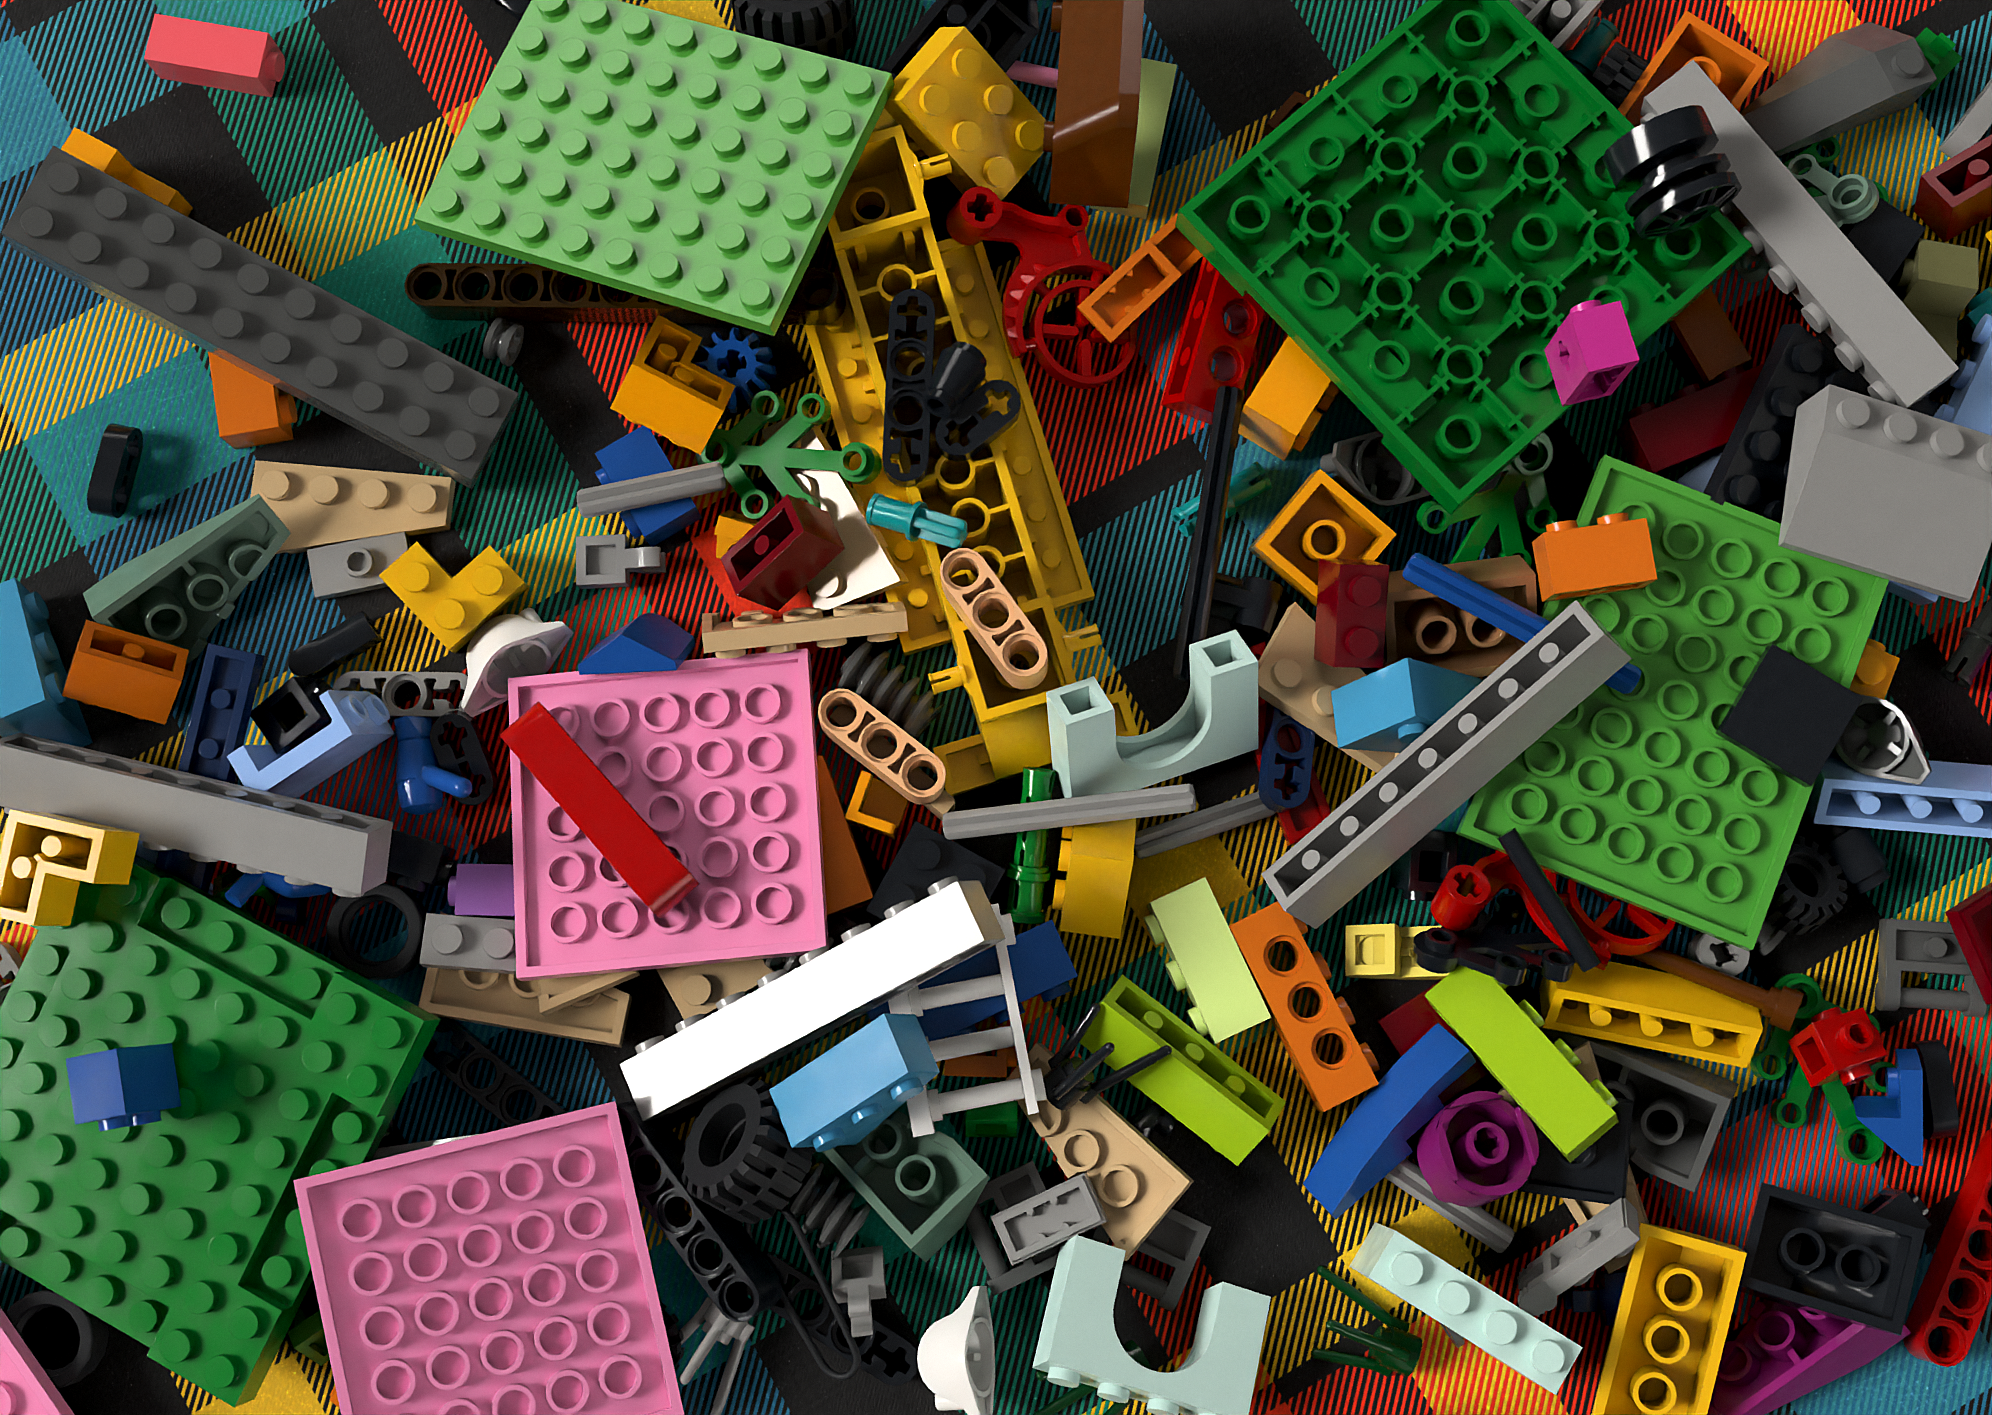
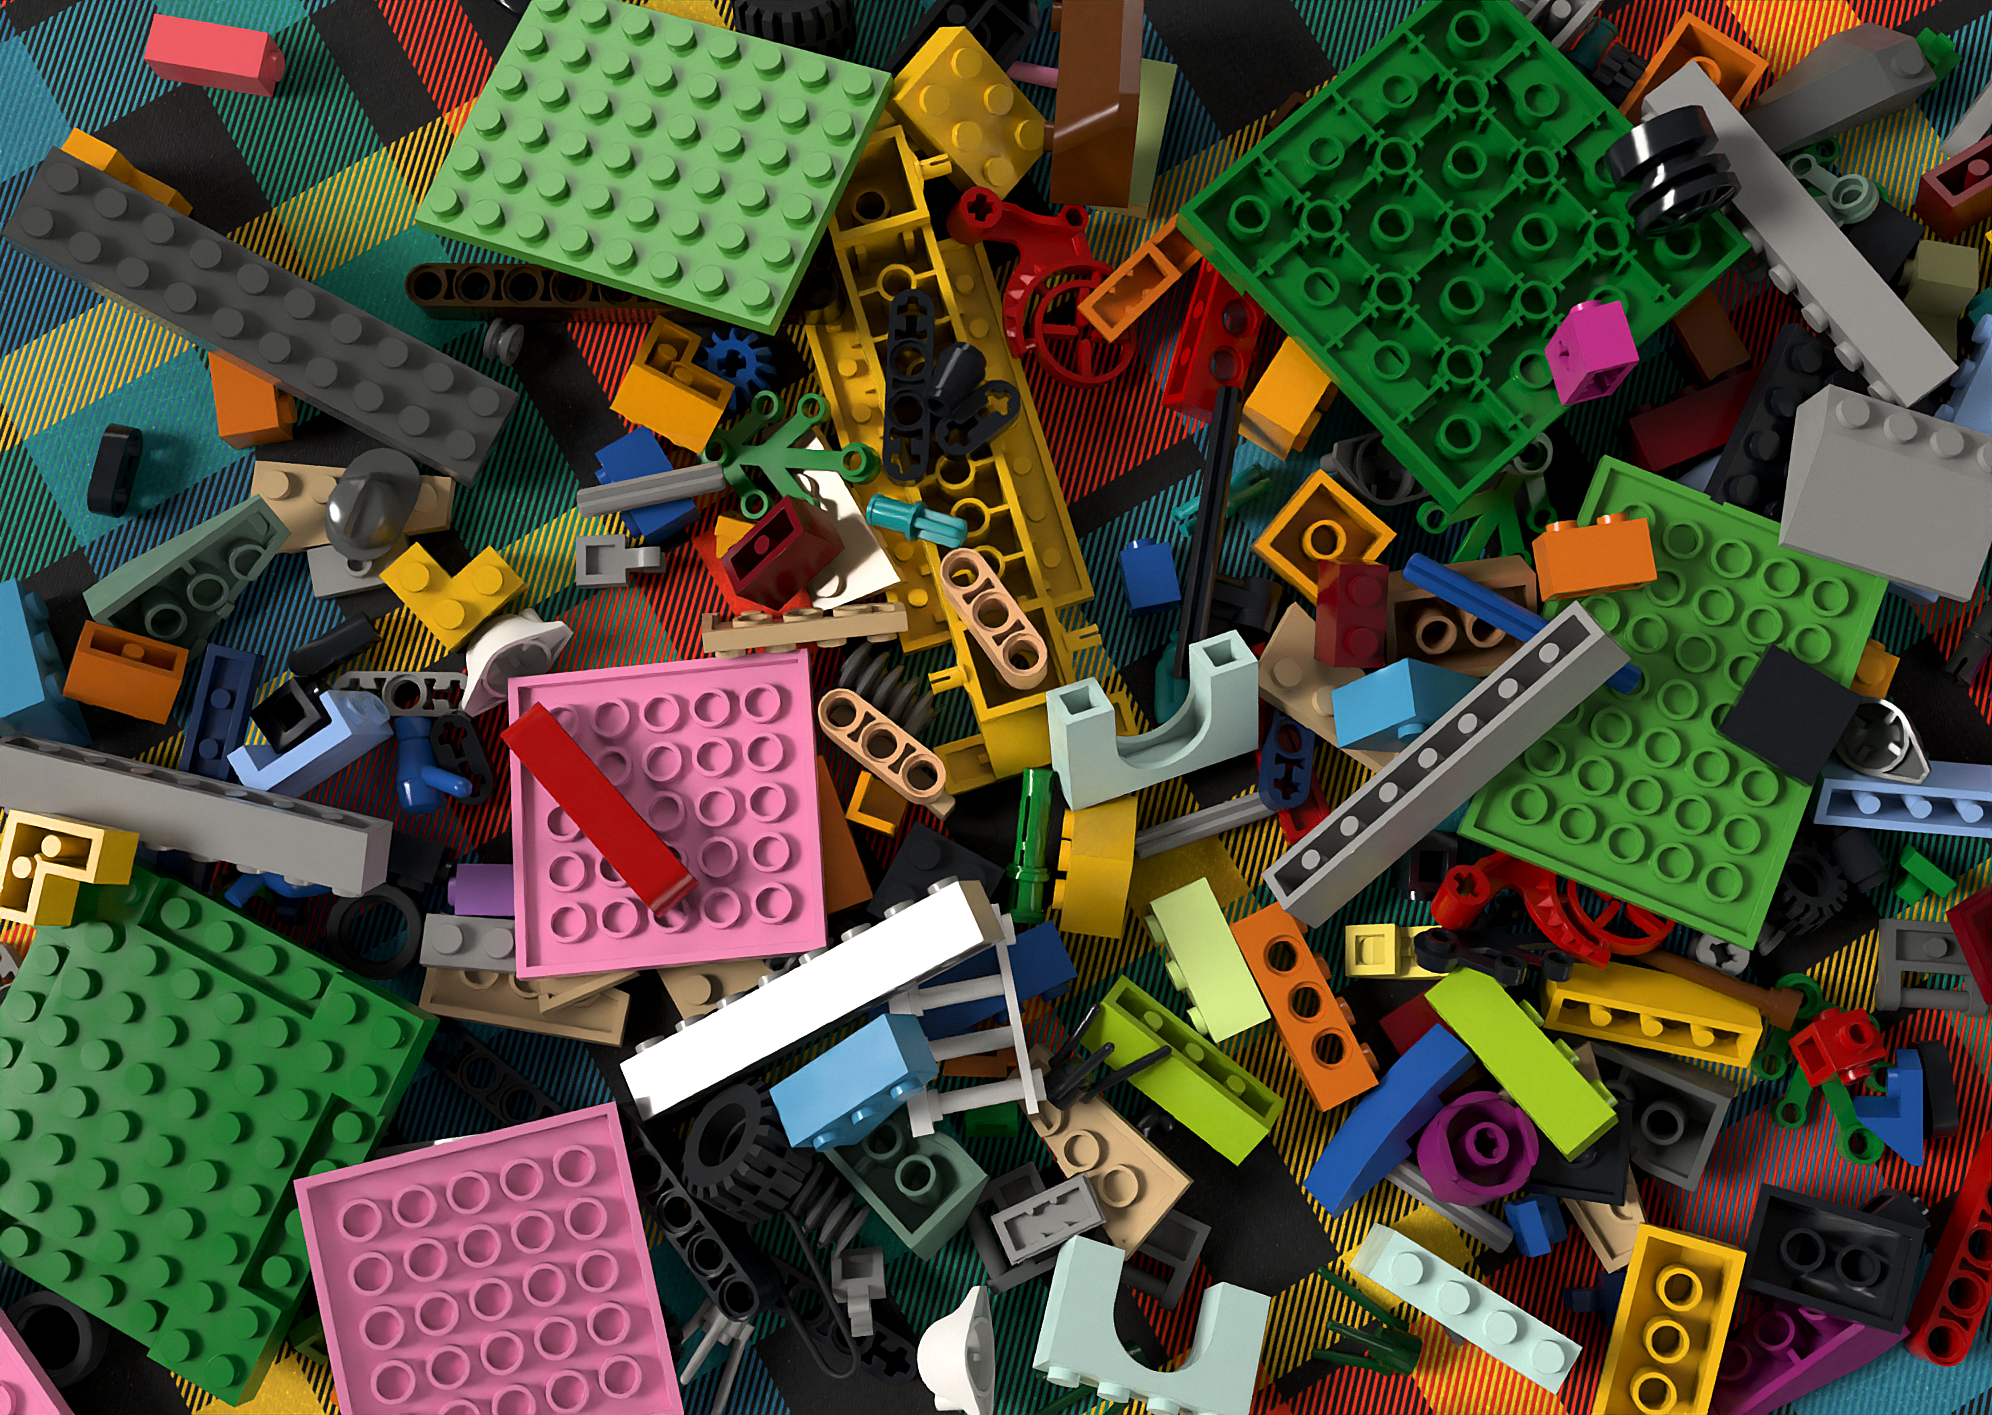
(123, 1086): blue brick -> none
(372, 504): none -> dark grey piece
(640, 646): blue slope -> none
(1069, 811): light grey axle -> none
(1148, 577): none -> blue brick
(1169, 691): none -> teal piece
(1536, 1223): none -> blue bracket
(1549, 900): black bar -> none
(1577, 1256): light grey hinge -> none
(1920, 876): none -> green tile

